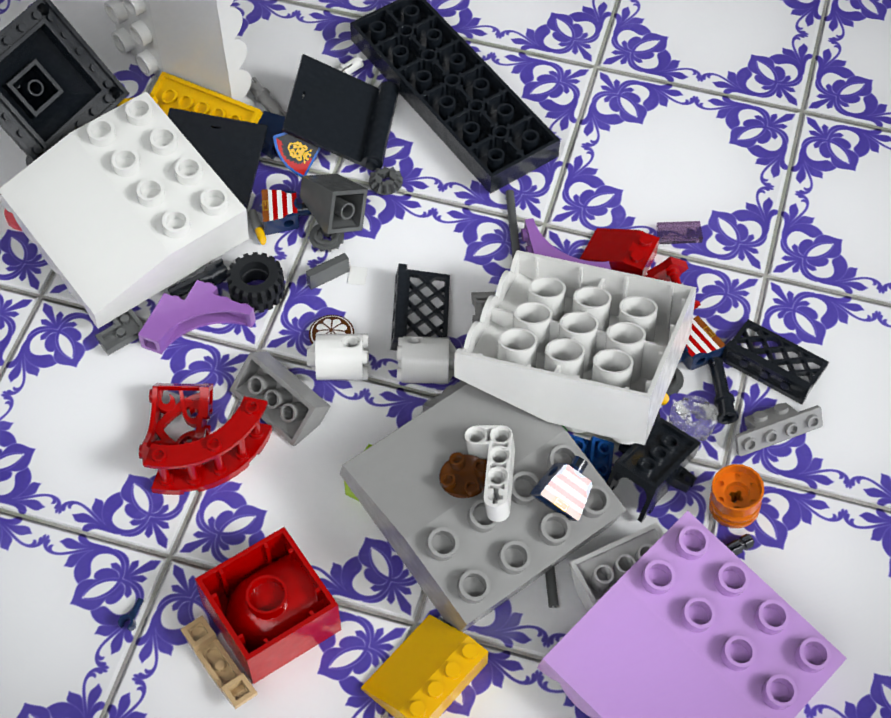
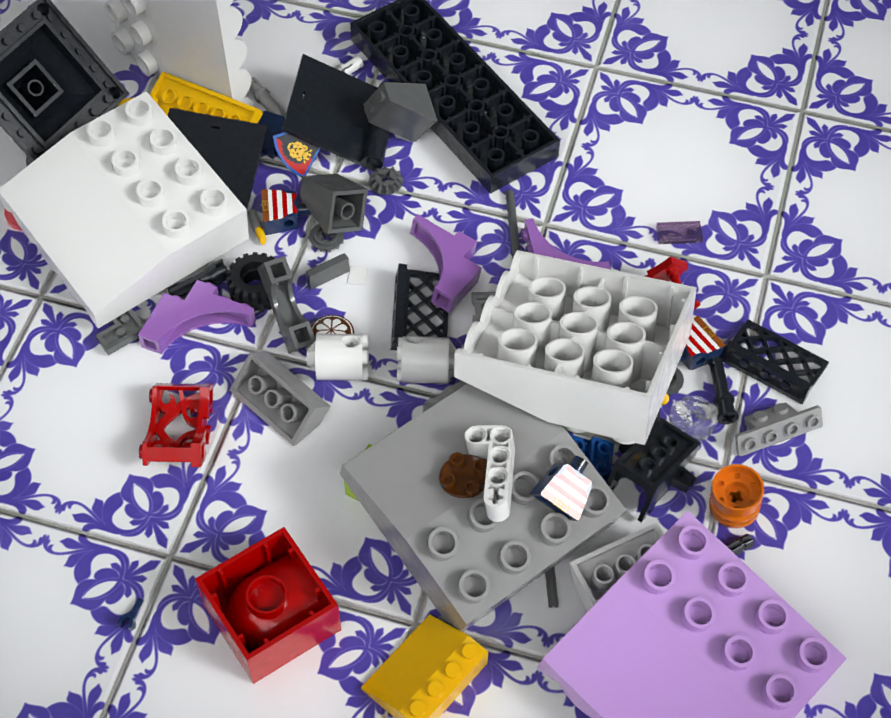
(218, 662): tan slope -> none
(229, 449): red fence -> none
(278, 287): none -> dark grey arch
(401, 109): none -> dark grey slope
(453, 259): none -> medium lavender arch
(624, 249): red slope -> none

